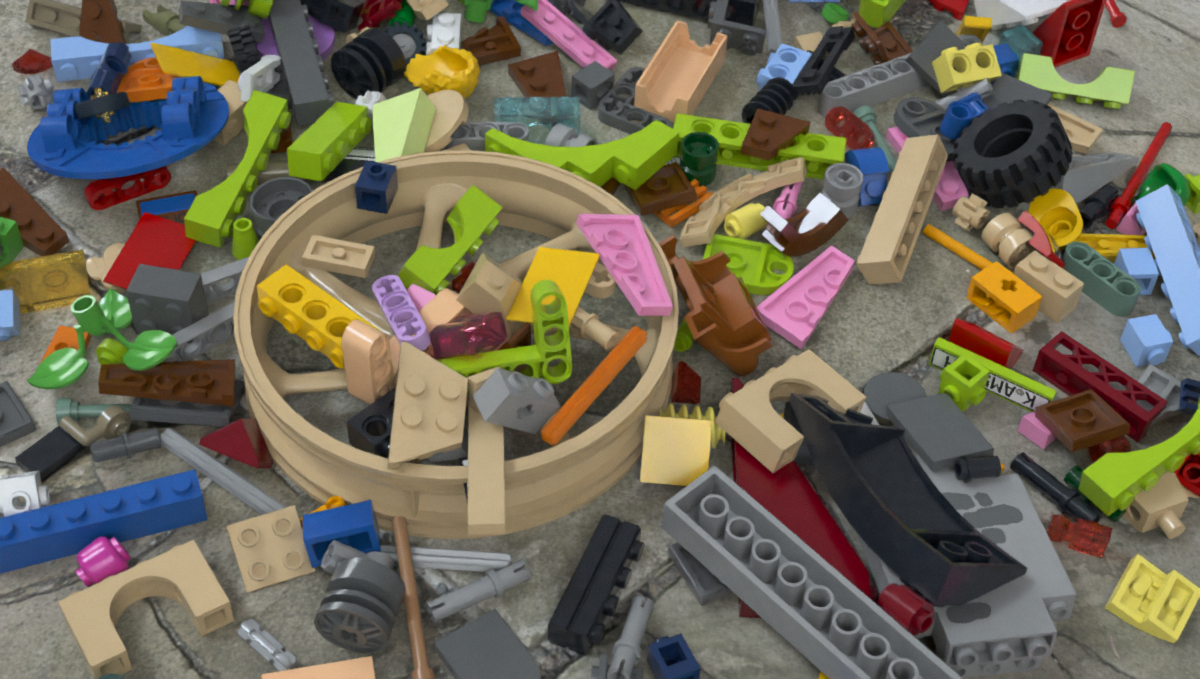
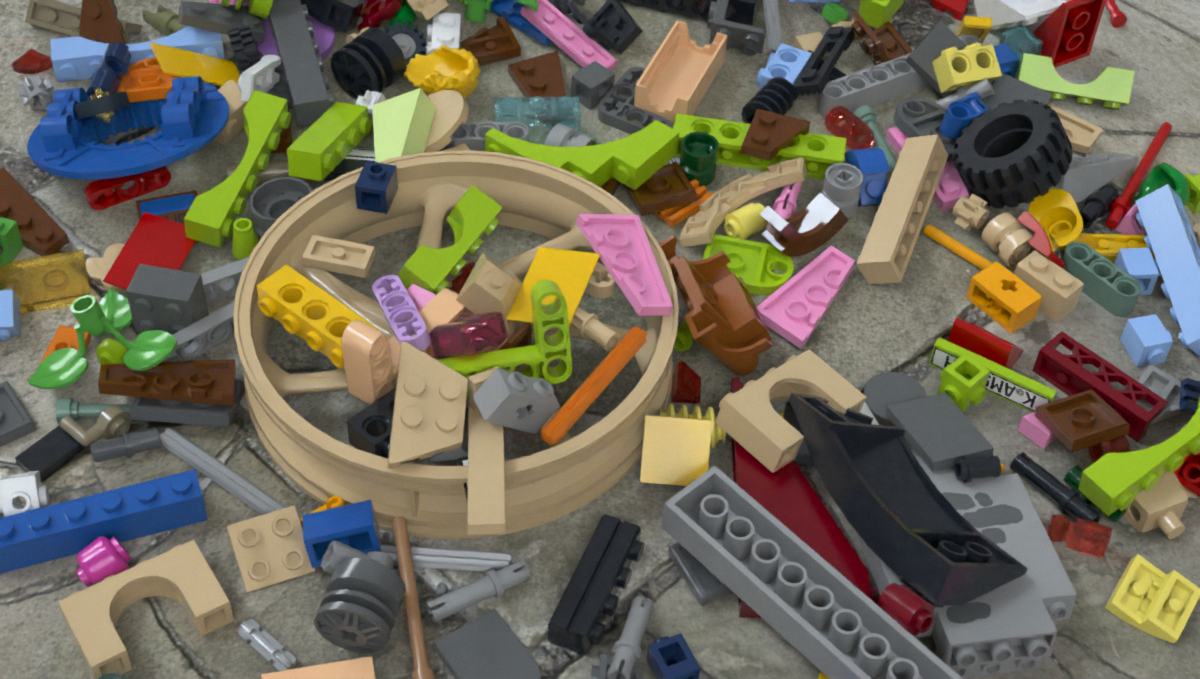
(241, 442): dark red slope -> none

